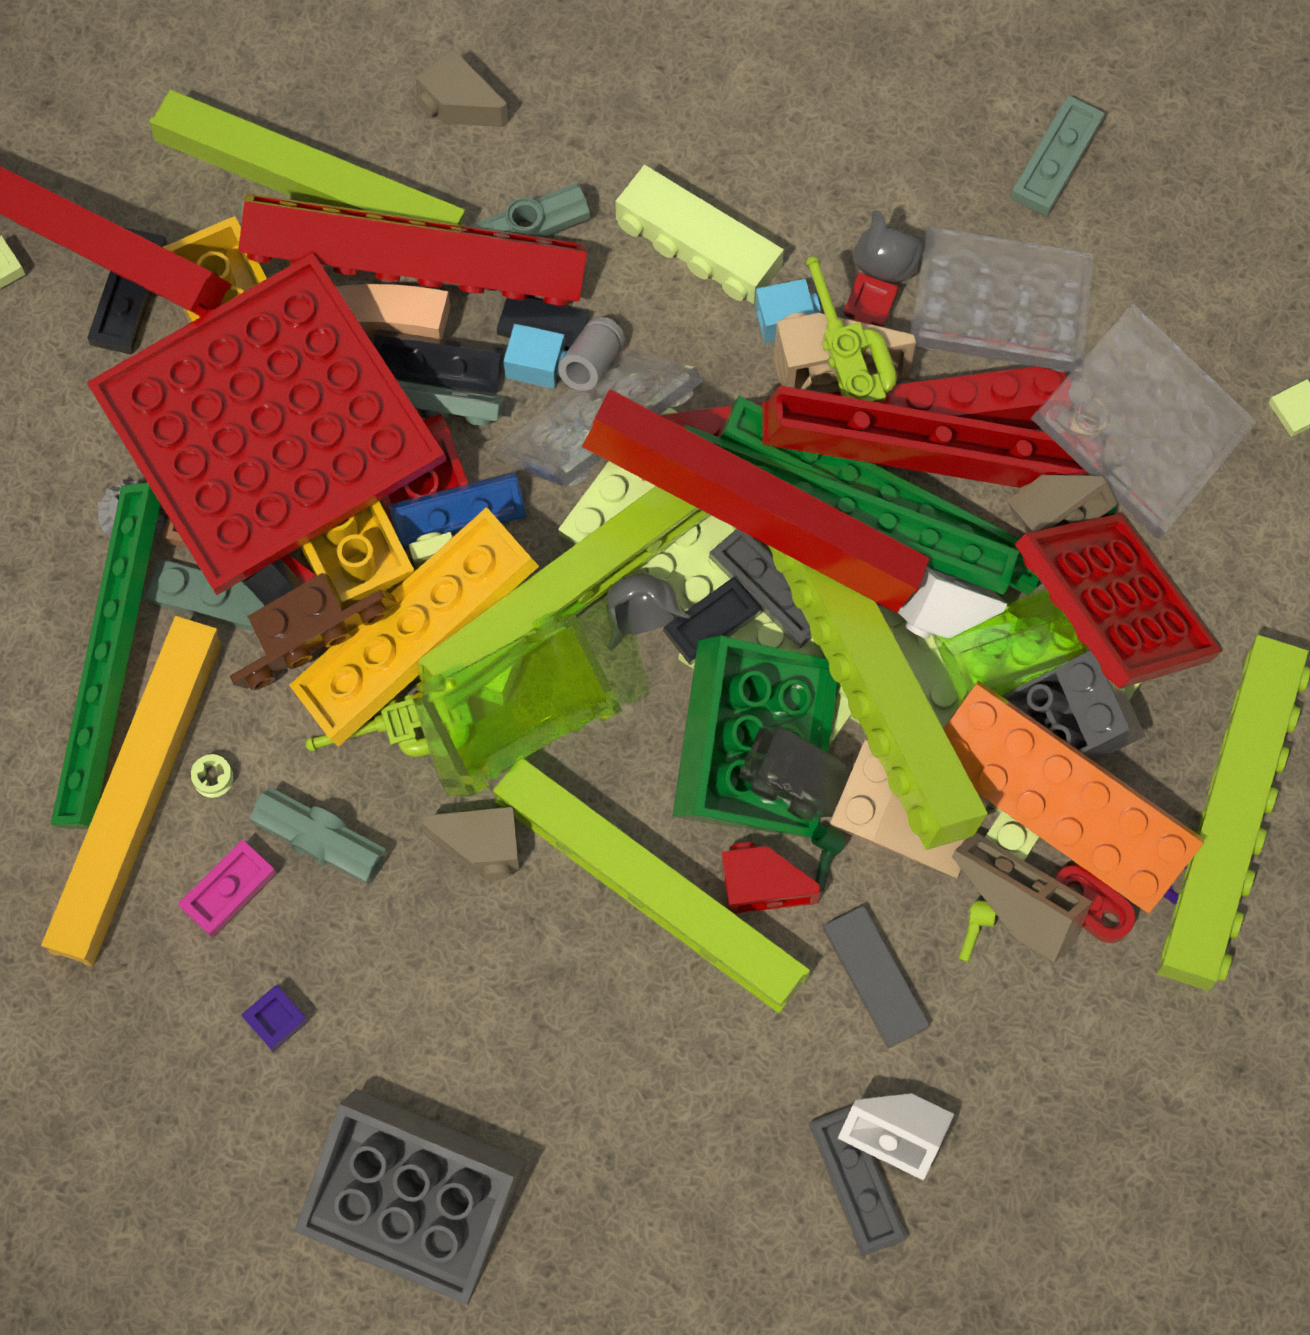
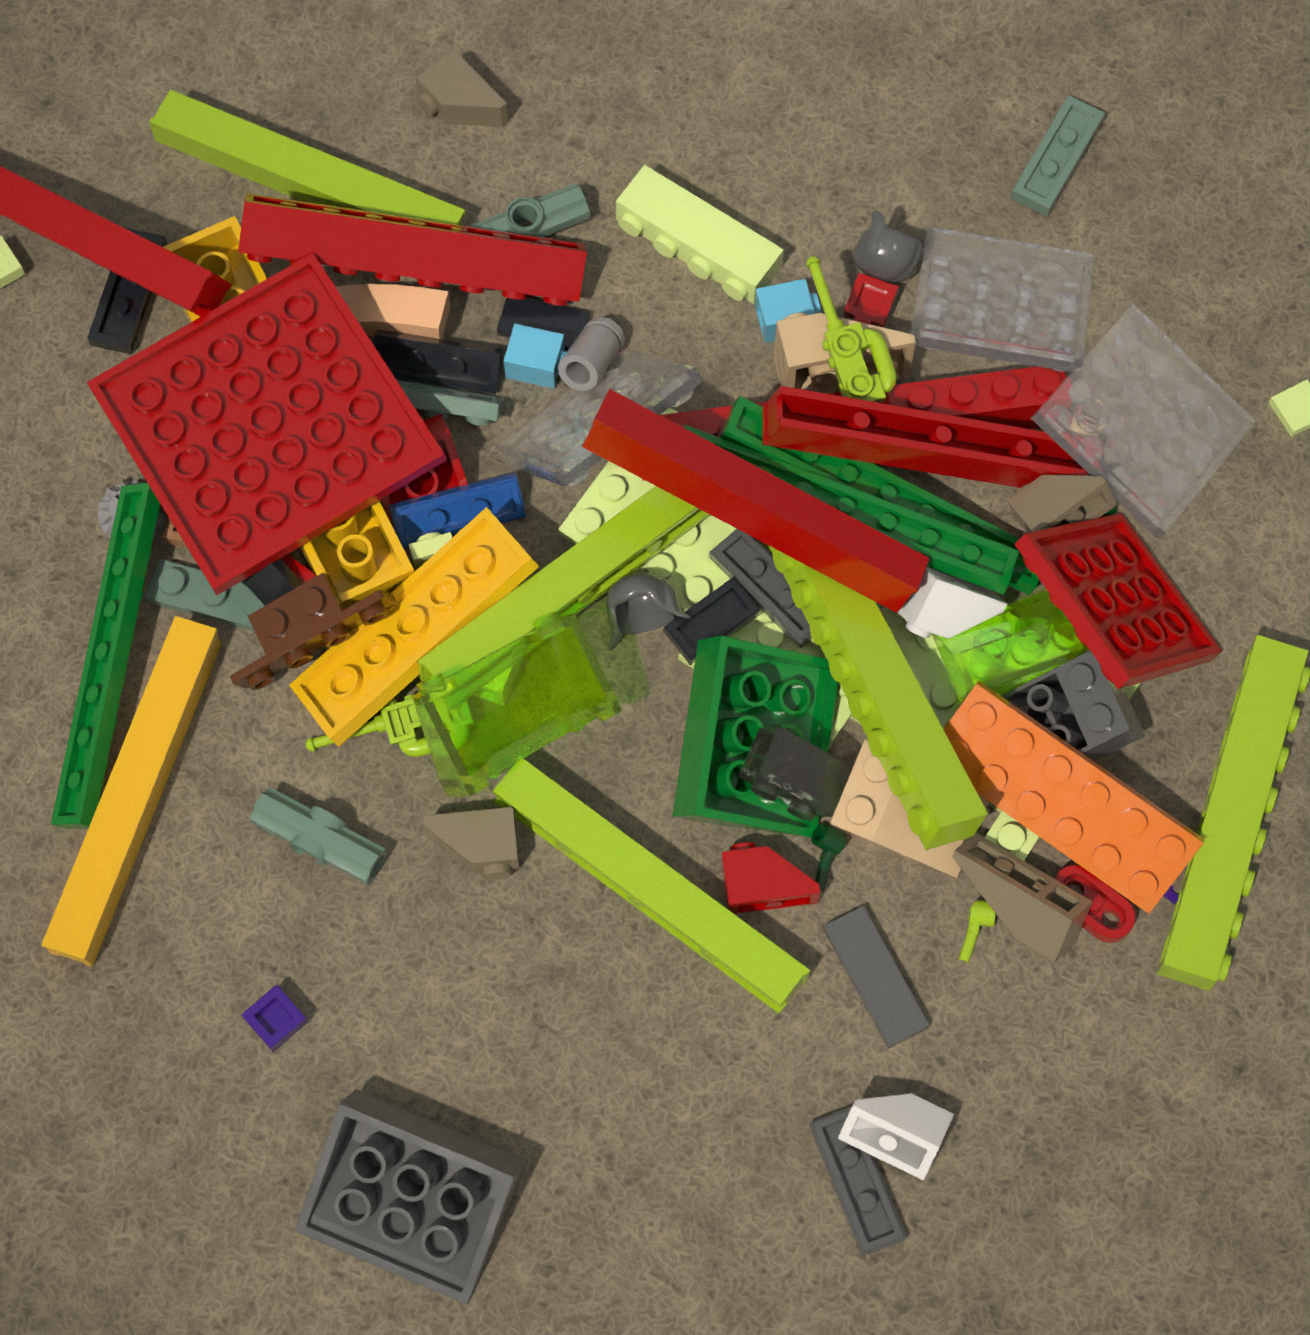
(224, 780): yellowish green bush -> none
(227, 888): dark pink plate -> none

